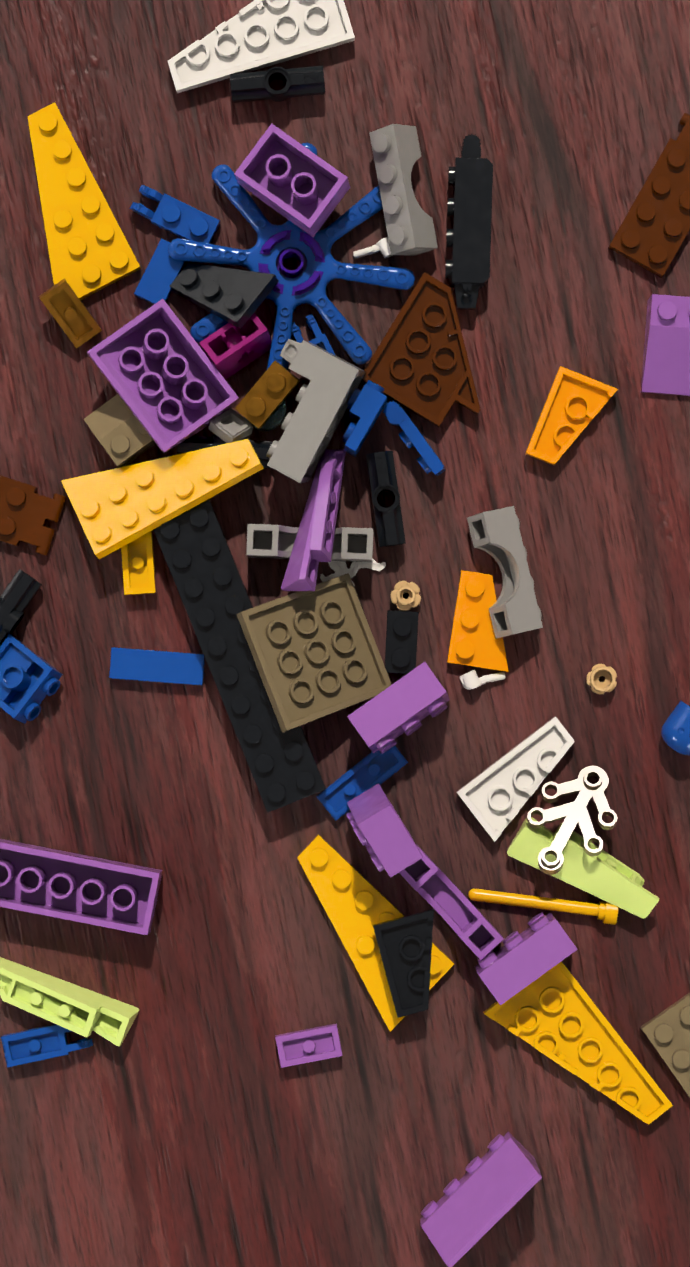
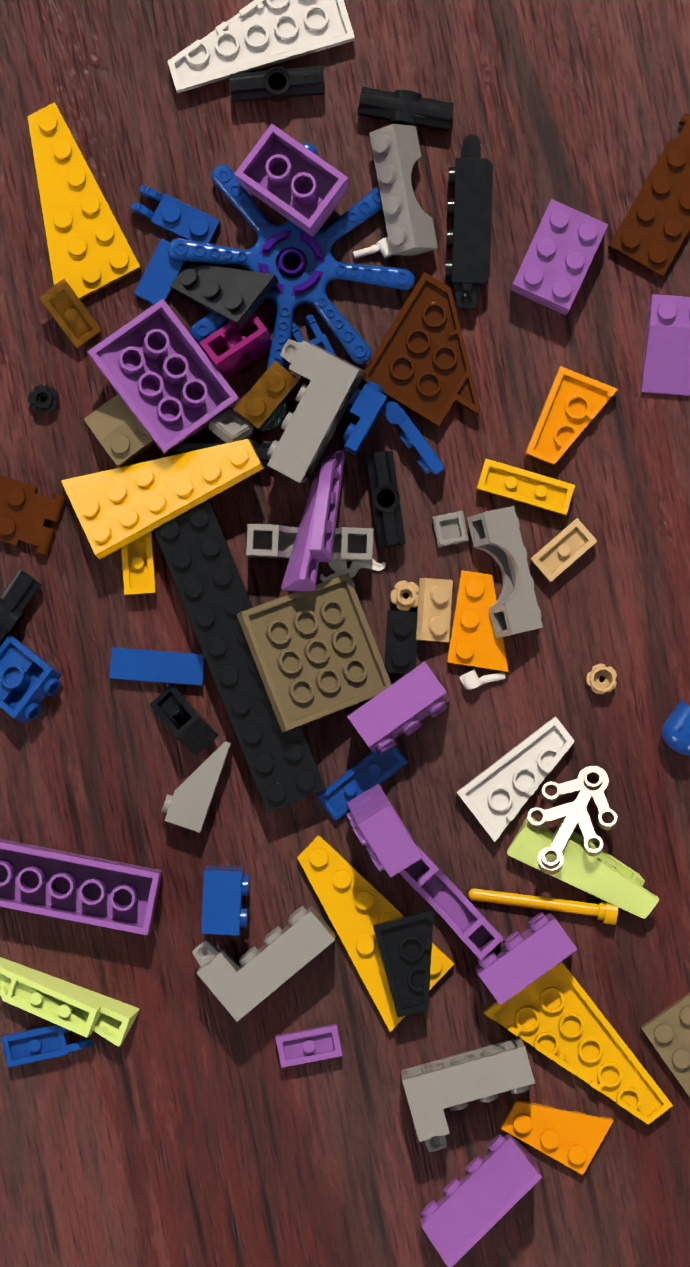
(49, 405): none -> black plate
(184, 720): none -> black slope
(194, 796): none -> light grey slope
(223, 900): none -> blue brick
(263, 969): none -> light grey hinge
(405, 108): none -> black piece
(434, 610): none -> tan plate
(450, 529): none -> light grey tile
(462, 1079): none -> light grey hinge
(525, 487): none -> yellow plate
(558, 1133): none -> light orange wing
(559, 257): none -> medium lavender brick
(563, 550): none -> tan plate

